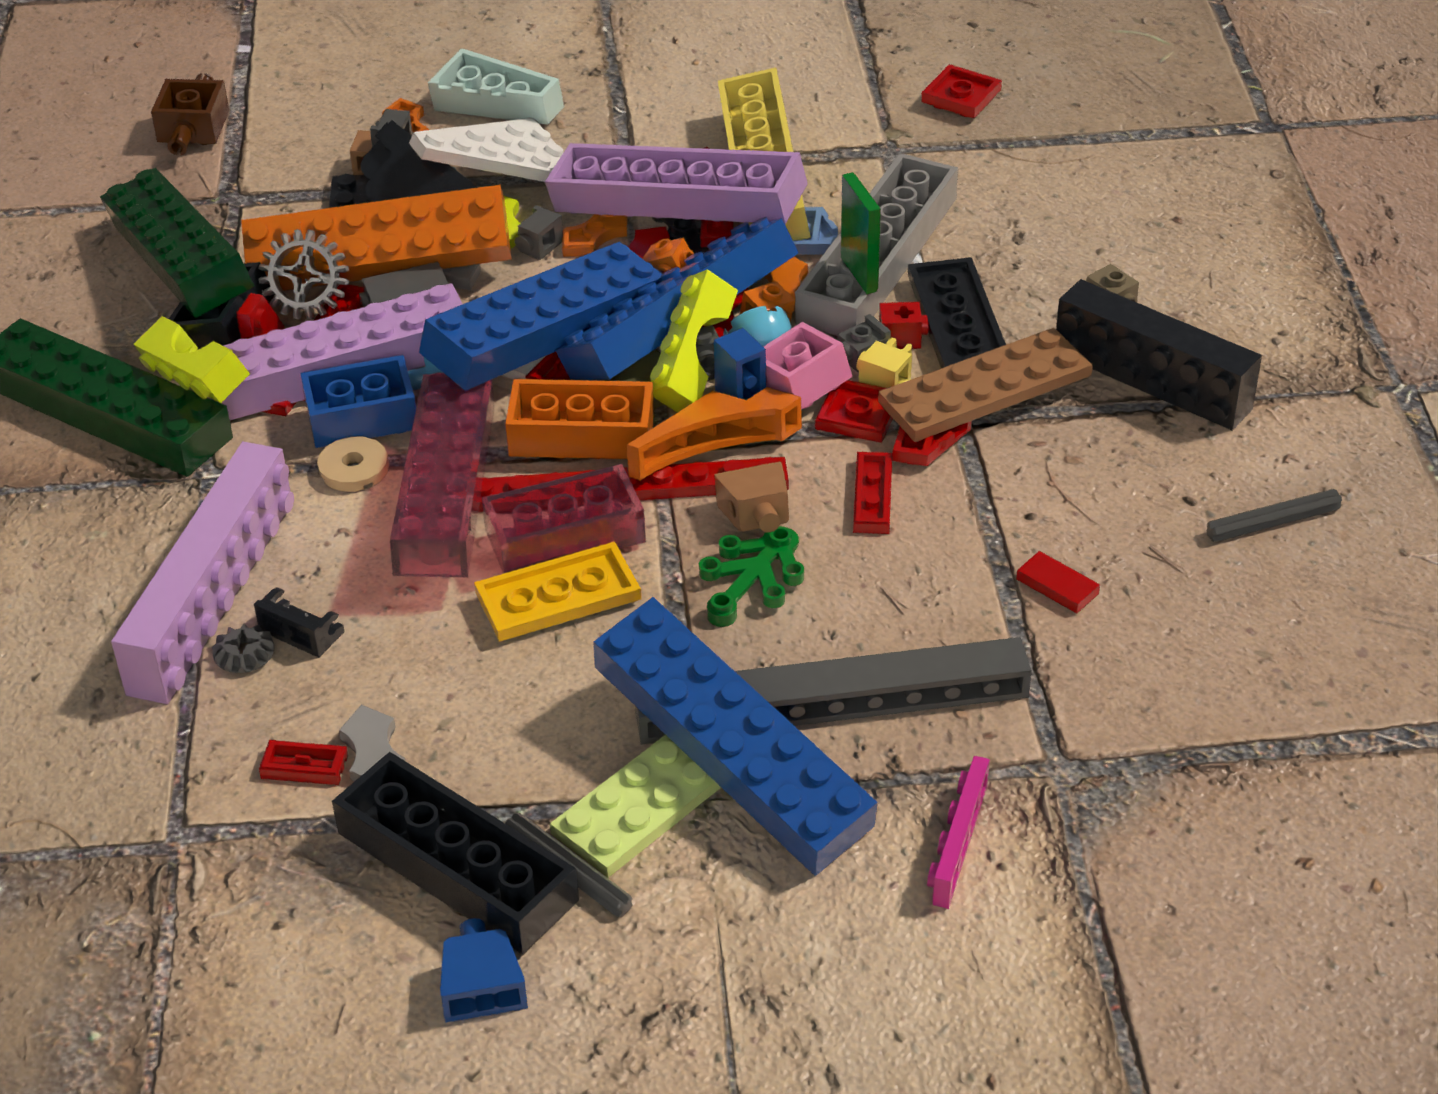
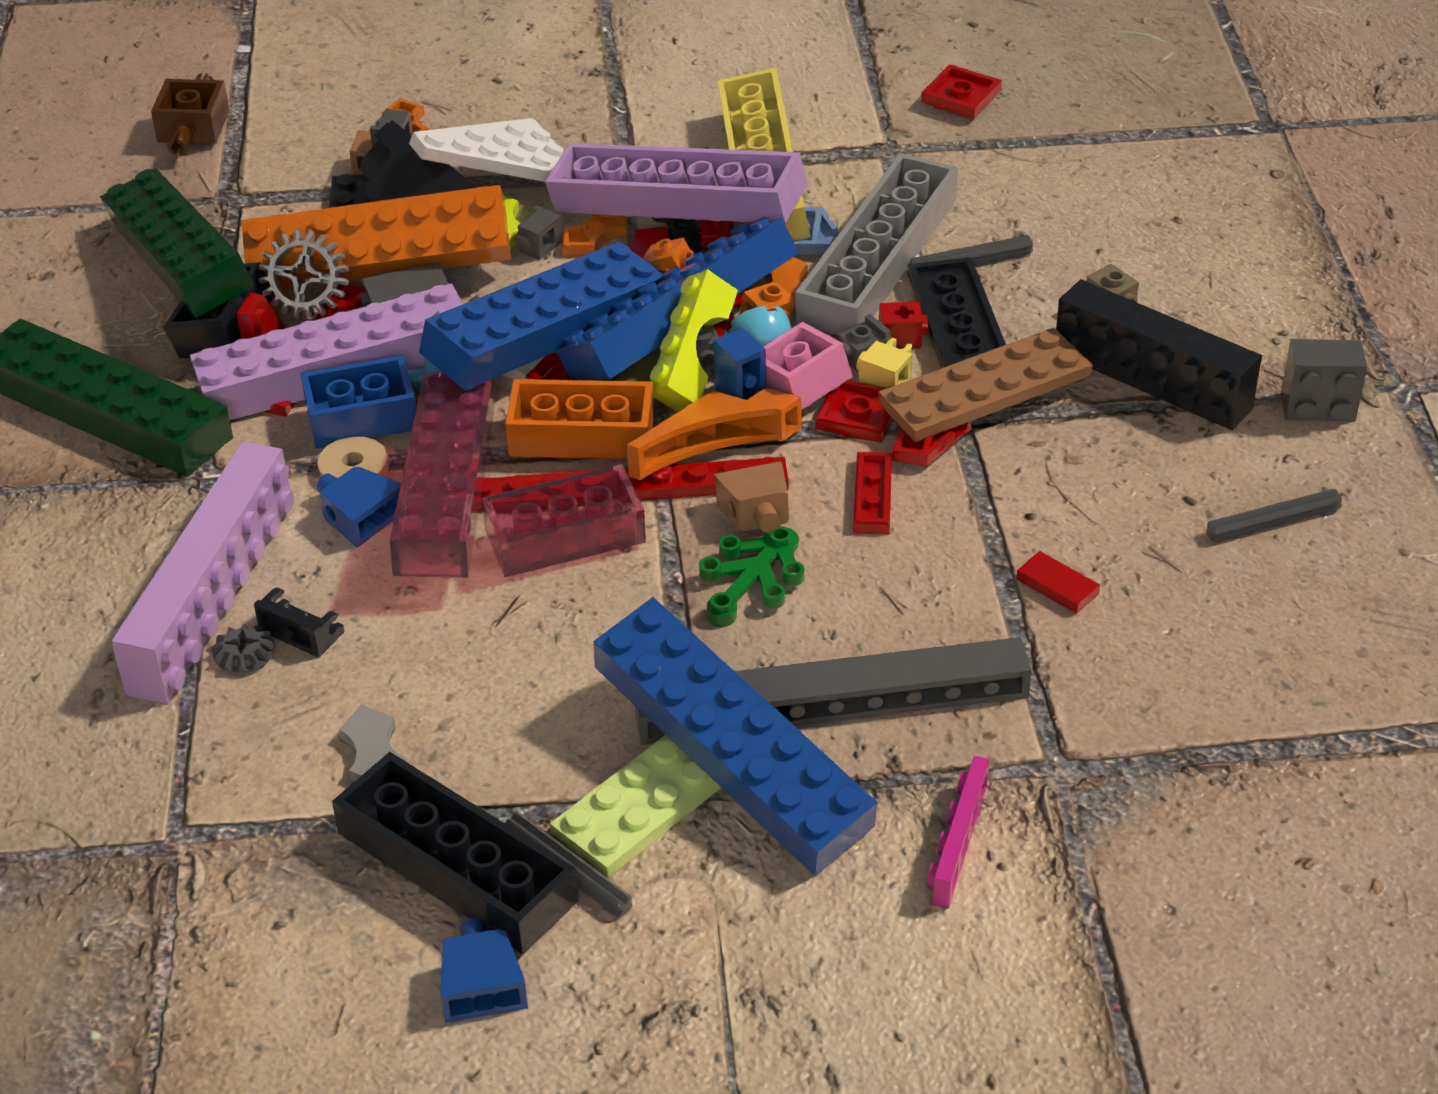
(208, 371): neon yellow arch -> none
(303, 767): red tile -> none
(358, 503): none -> blue torso
(494, 89): light aqua wedge -> none
(557, 591): yellow plate -> none
(860, 233): green tile -> none
(984, 252): none -> dark grey axle
(1323, 379): none -> dark grey brick

